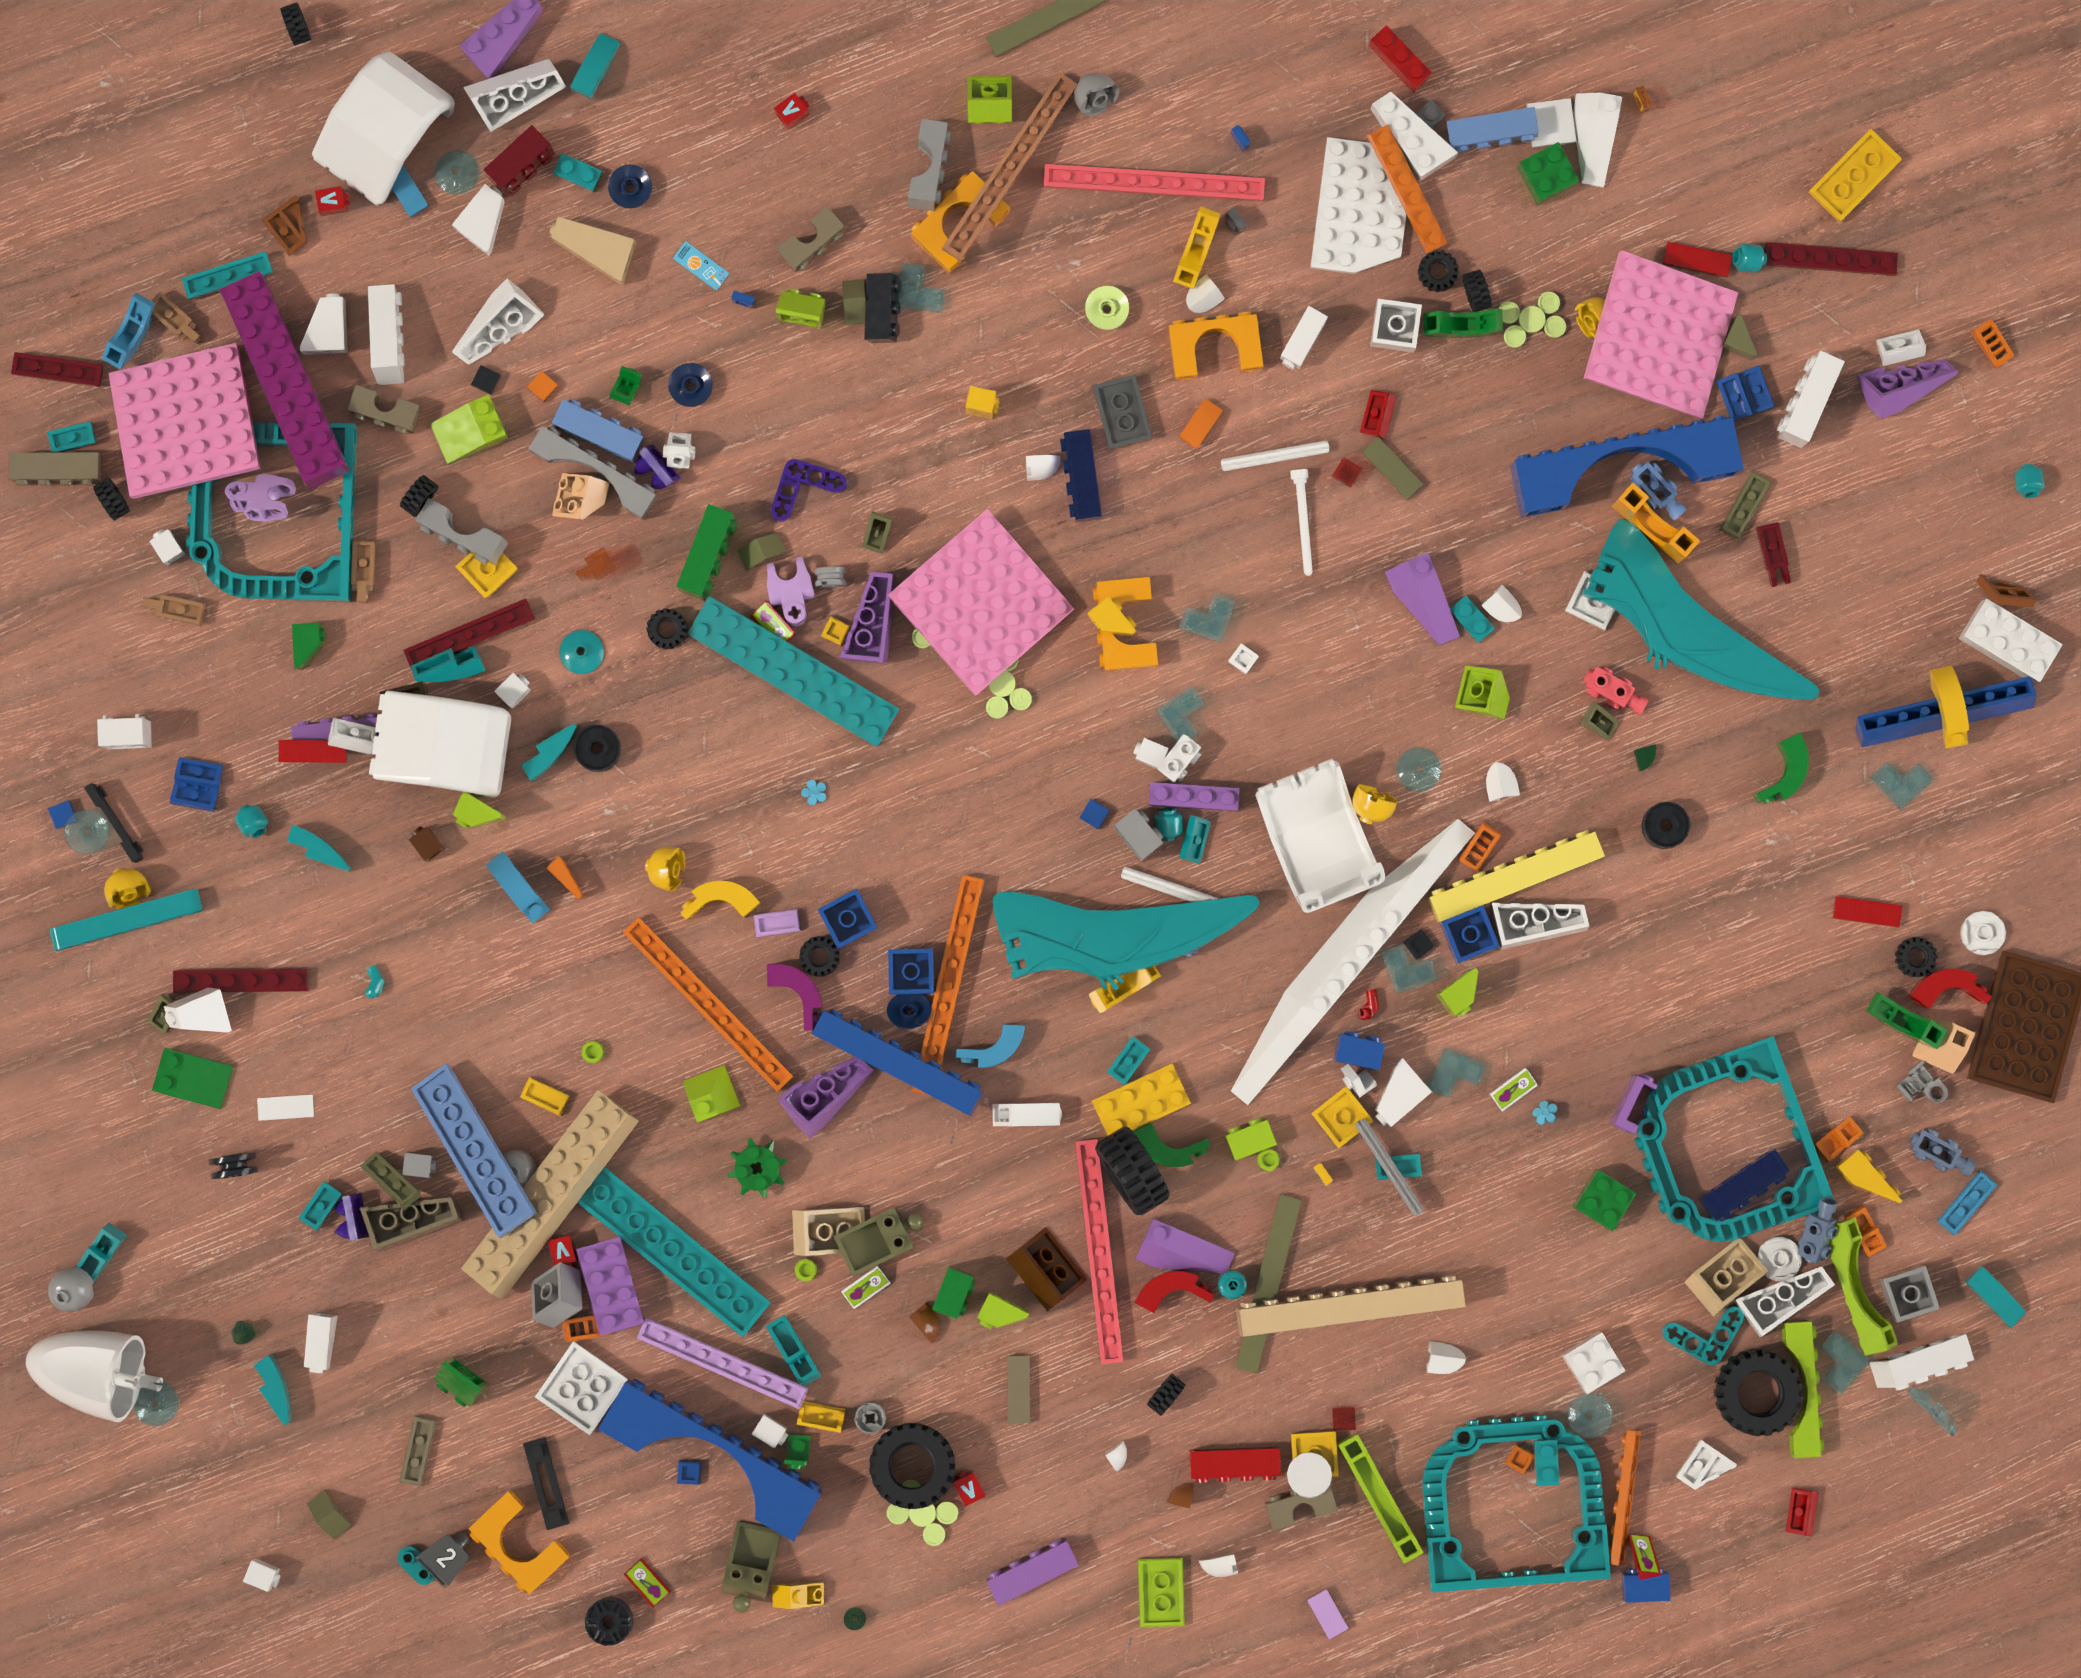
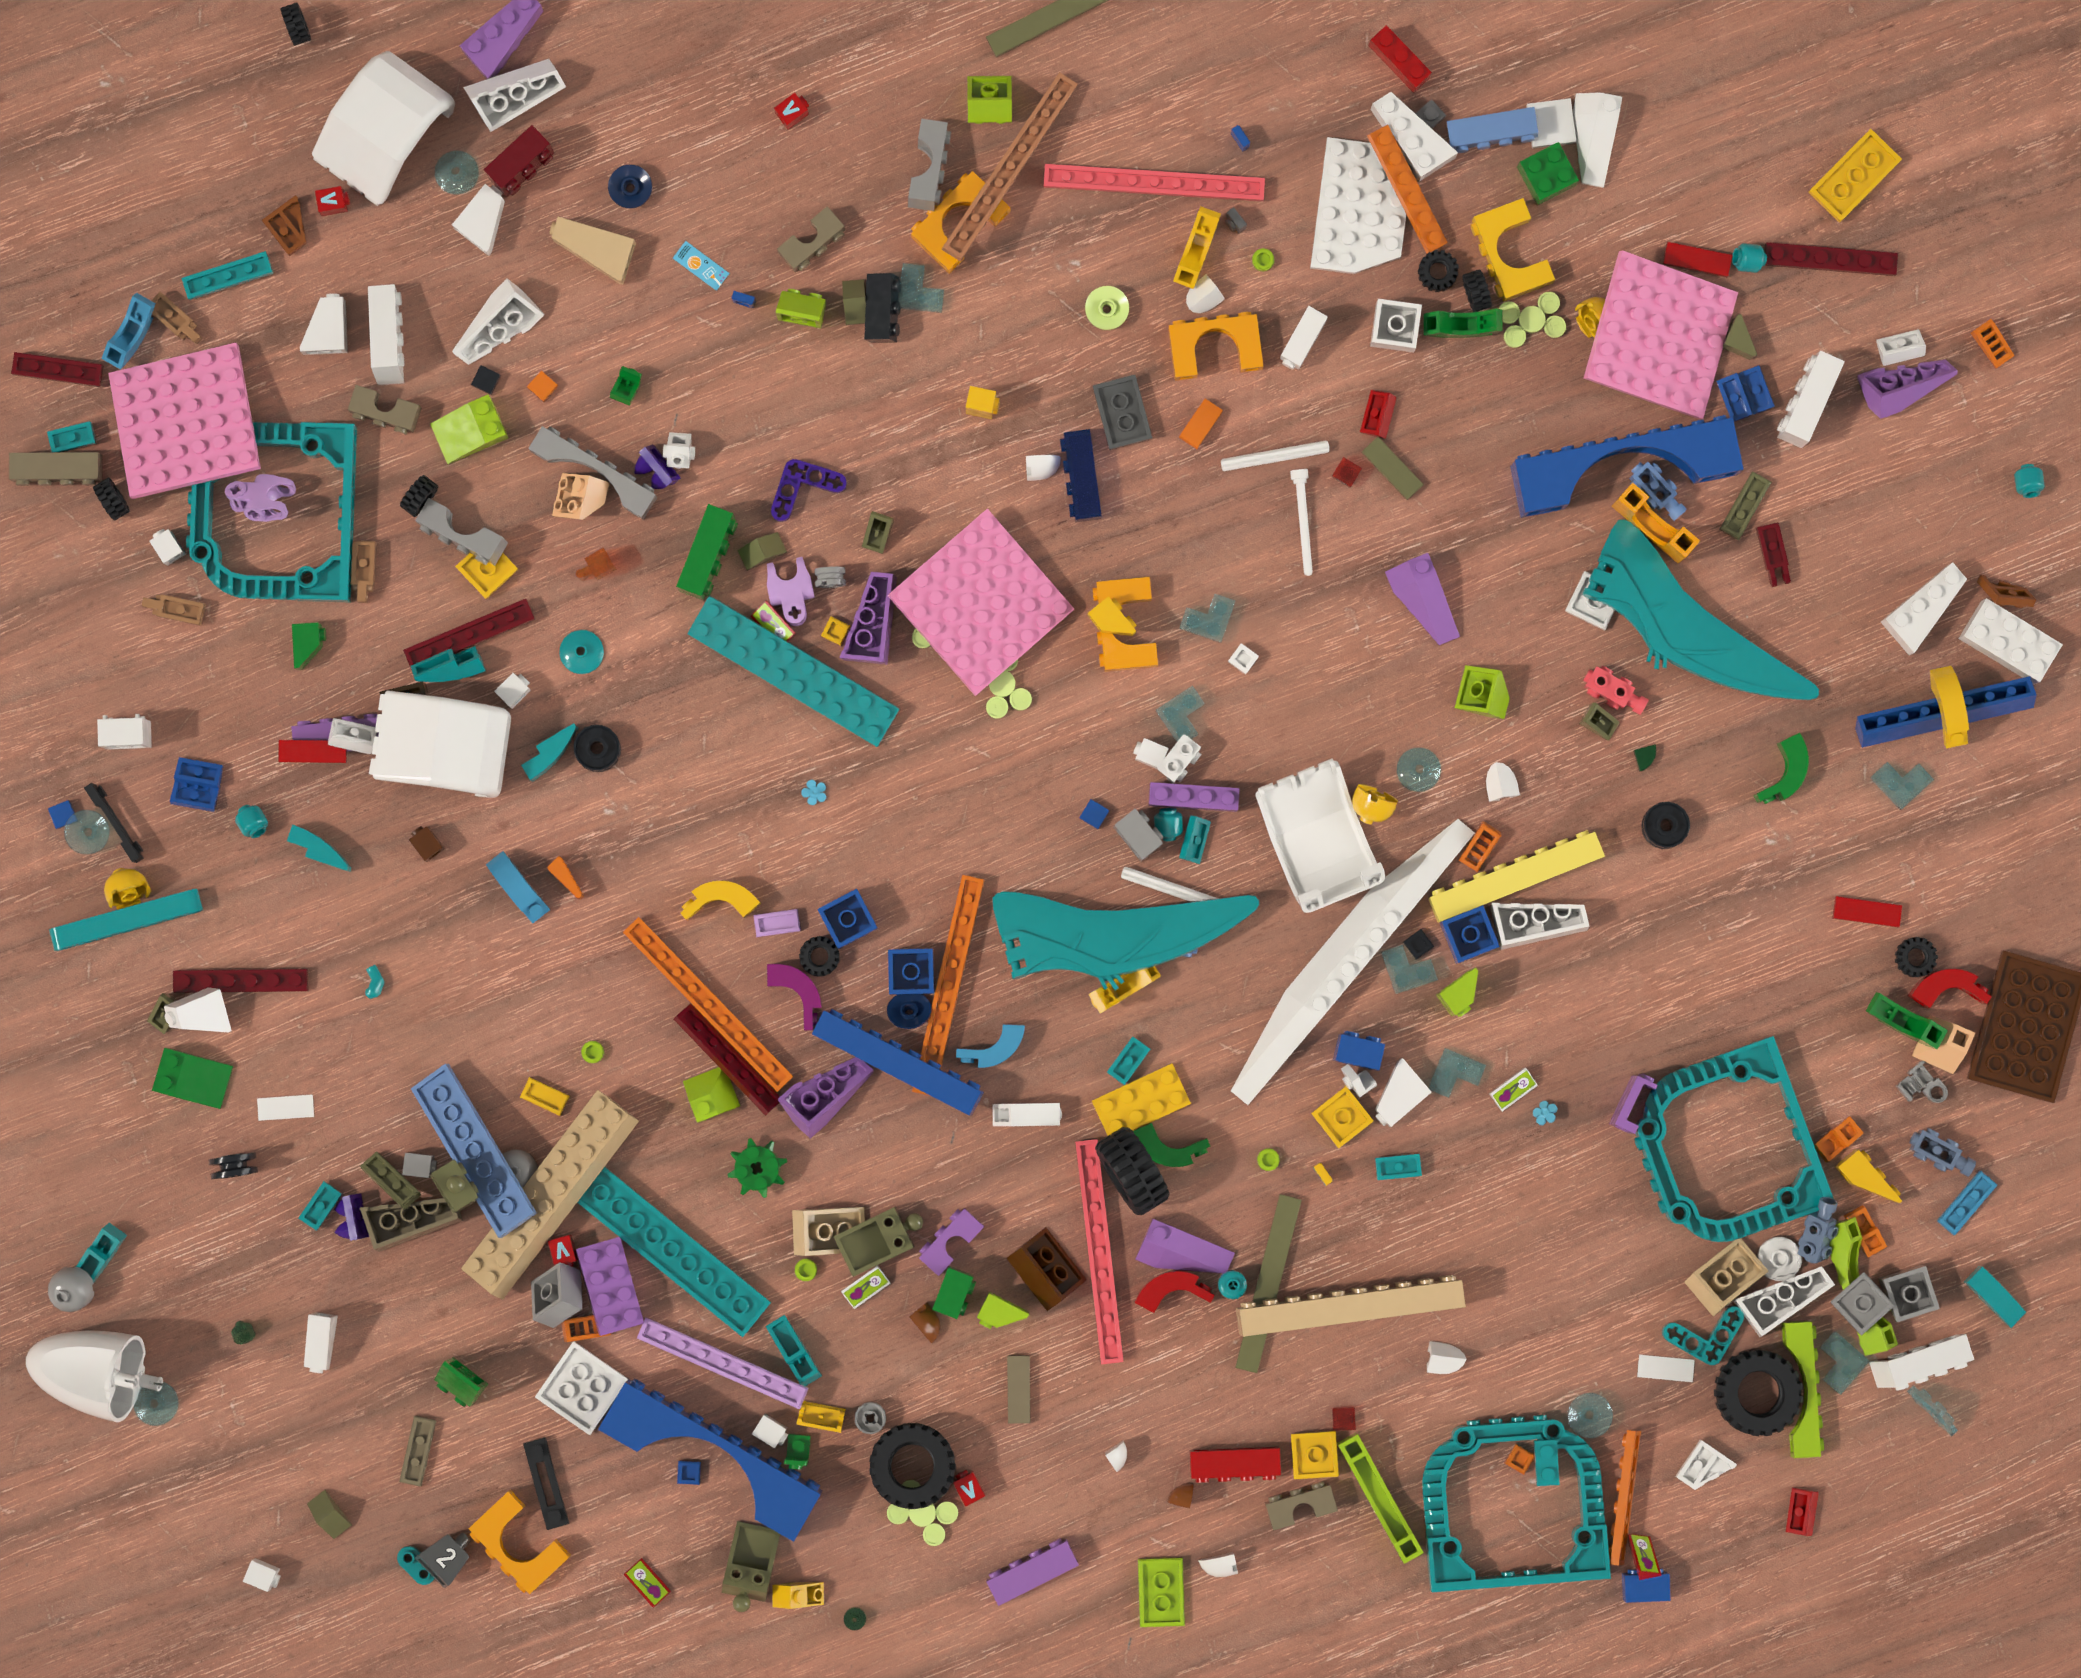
(275, 1389): teal slope -> none
(284, 380): magenta brick -> none
(409, 193): dark azure tile -> none
(454, 1186): none -> olive slope
(475, 813): lime slope -> none
(577, 172): teal plate -> none
(595, 66): teal slope -> none
(595, 1621): black wheel -> none
(598, 430): medium blue brick -> none
(665, 866): yellow cylinder -> none
(667, 642): black tyre -> none
(687, 374): dark blue dish -> none
(727, 1059): none -> dark red plate
(962, 1225): none -> medium lavender arch
(1094, 93): light grey cylinder -> none
(1166, 1394): black tyre -> none
(1250, 1139): lime brick -> none
(1263, 260): none -> lime tile
(1309, 1475): white tile -> none
(1327, 1614): lavender tile -> none
(1371, 1007): red arm -> none
(1389, 1167): light grey axle -> none
(1471, 619): teal plate -> none
(1503, 606): white brick -> none
(1510, 281): none -> yellow arch
(1593, 1362): white brick -> none
(1604, 1200): green brick -> none
(1642, 99): clear orange tile -> none
(1665, 1368): none -> white sticker
(1743, 1185): clear blue brick -> none
(1862, 1303): none -> light grey tile
(1921, 611): none -> white wedge
(1983, 933): white tile -> none

